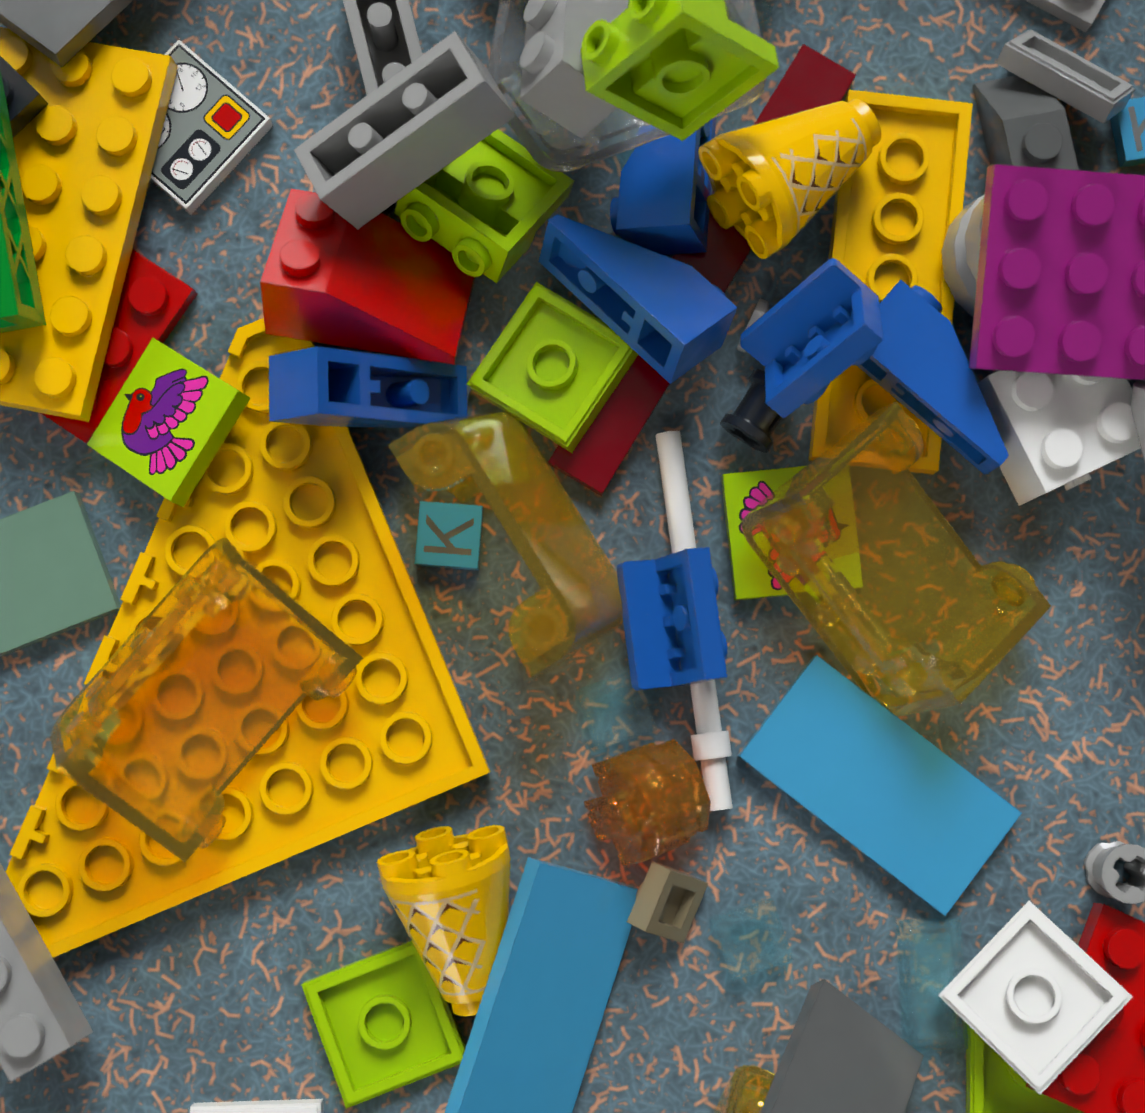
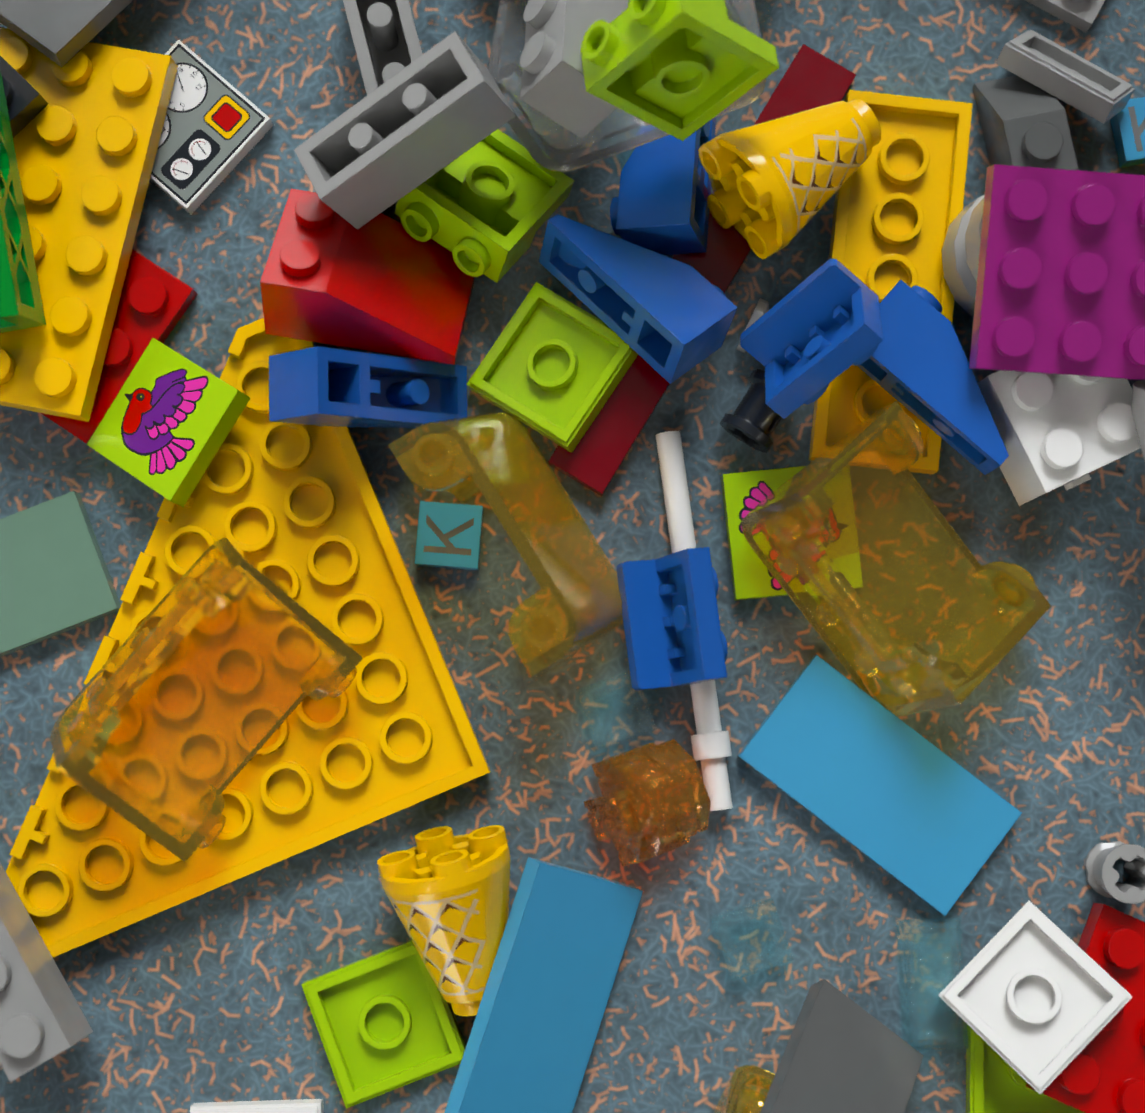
(667, 902): dark tan plate -> none

